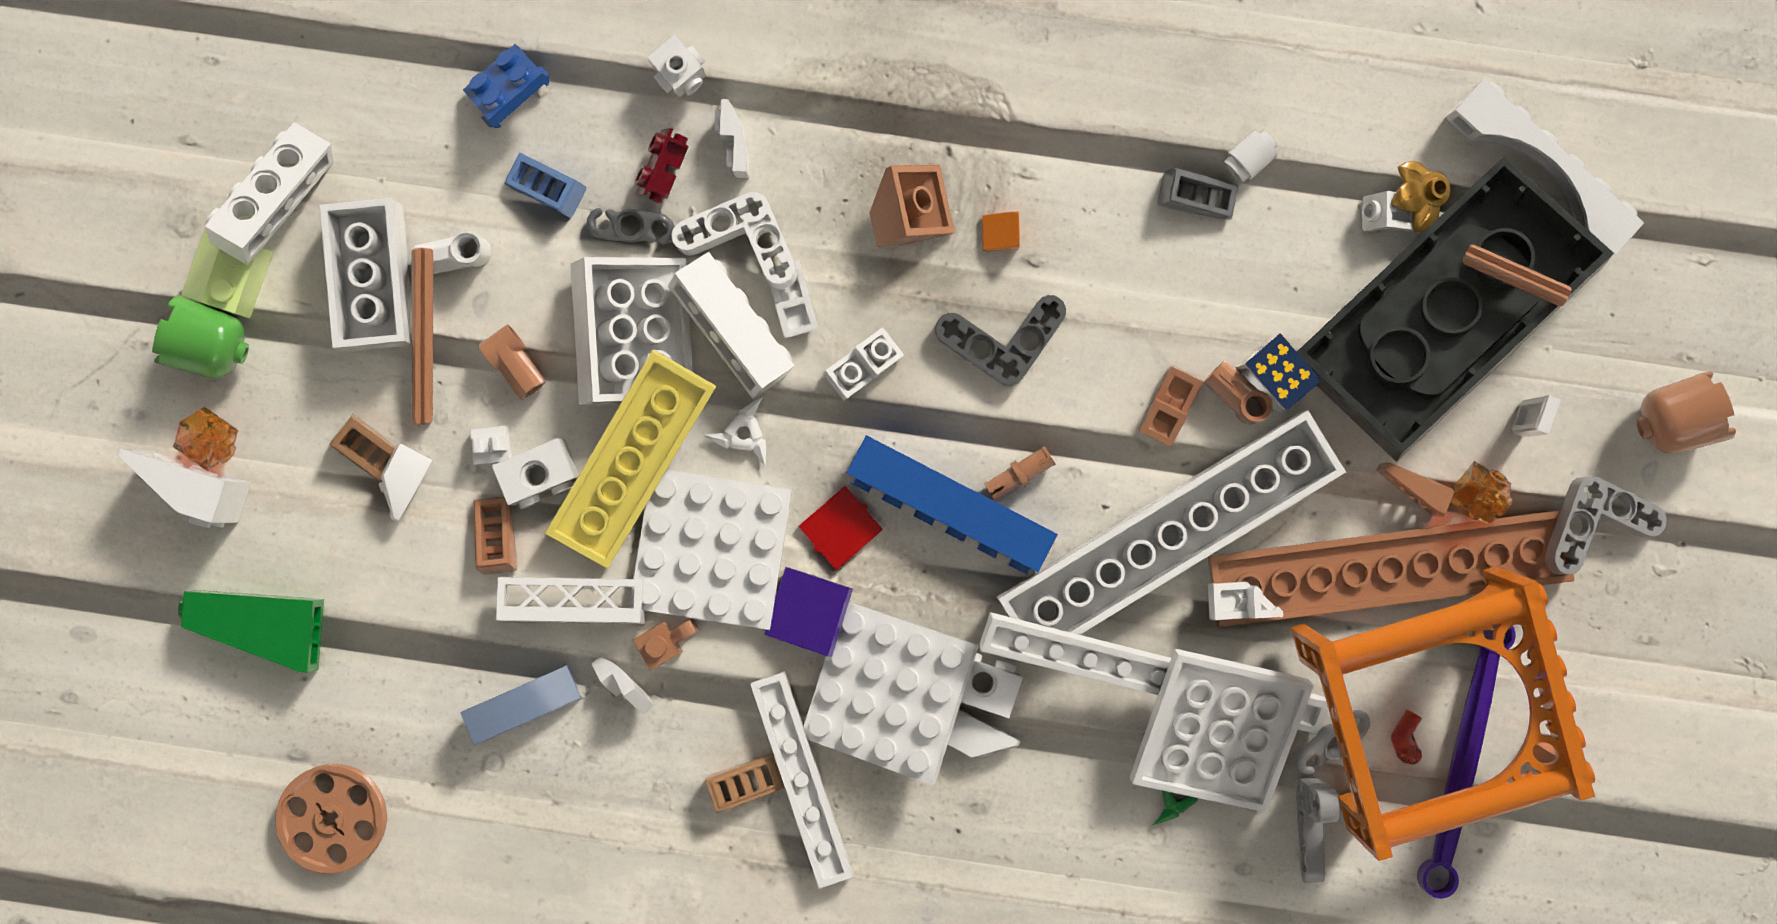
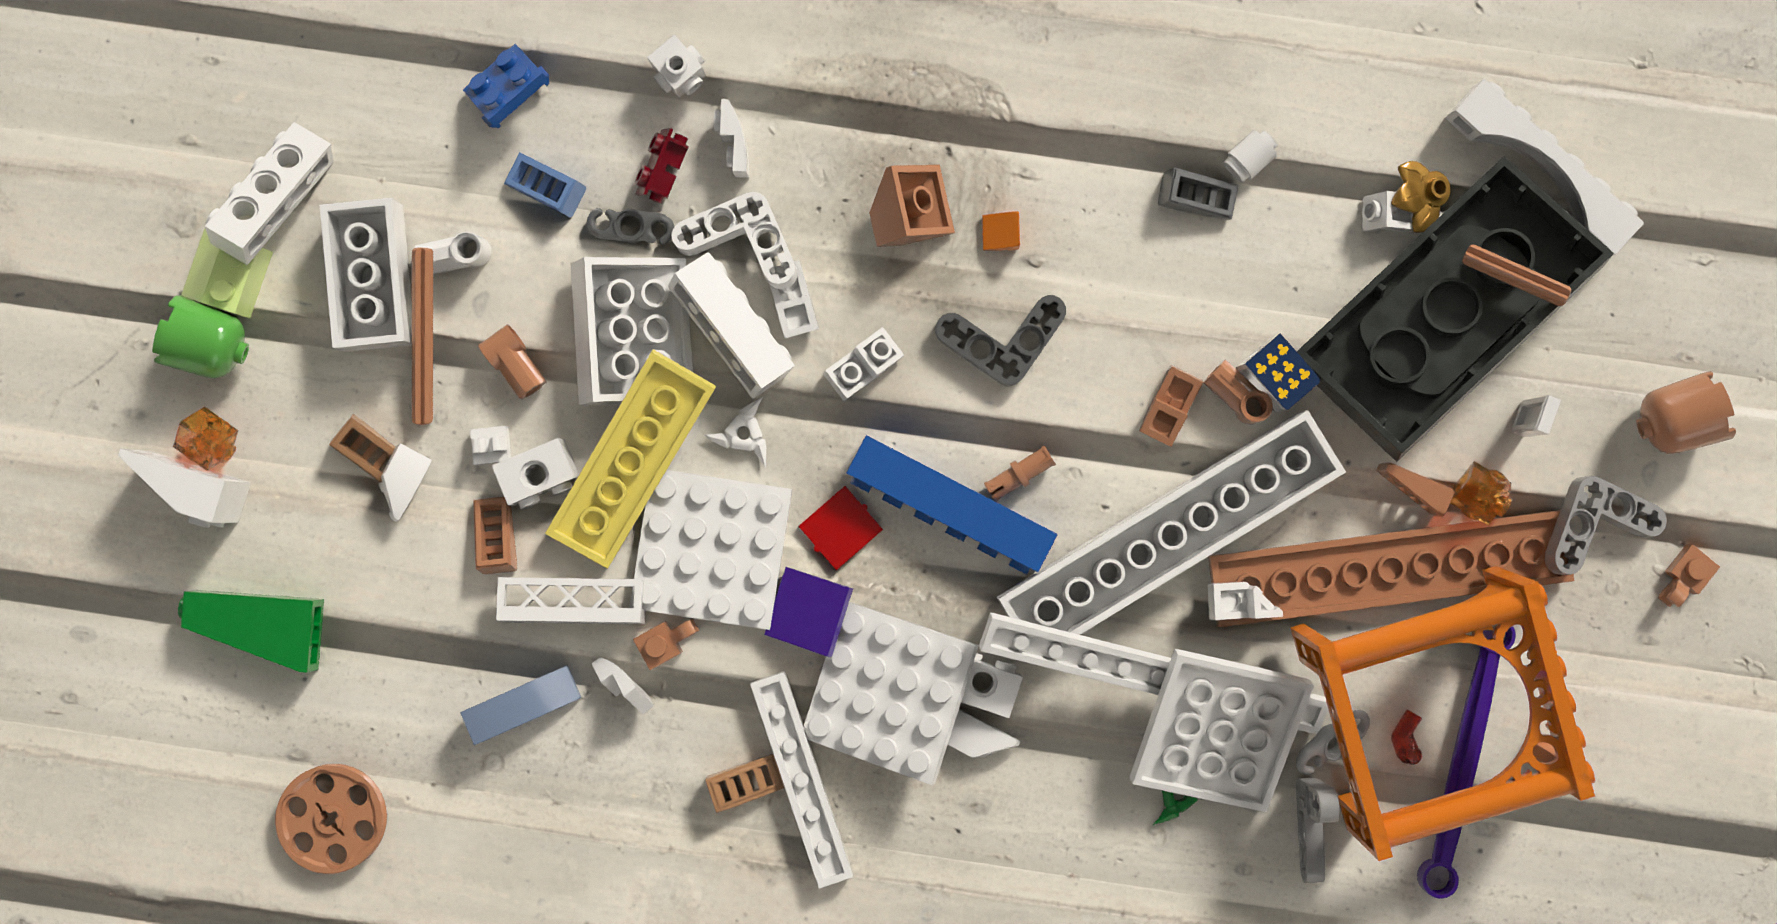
(1690, 573): none -> nougat plate

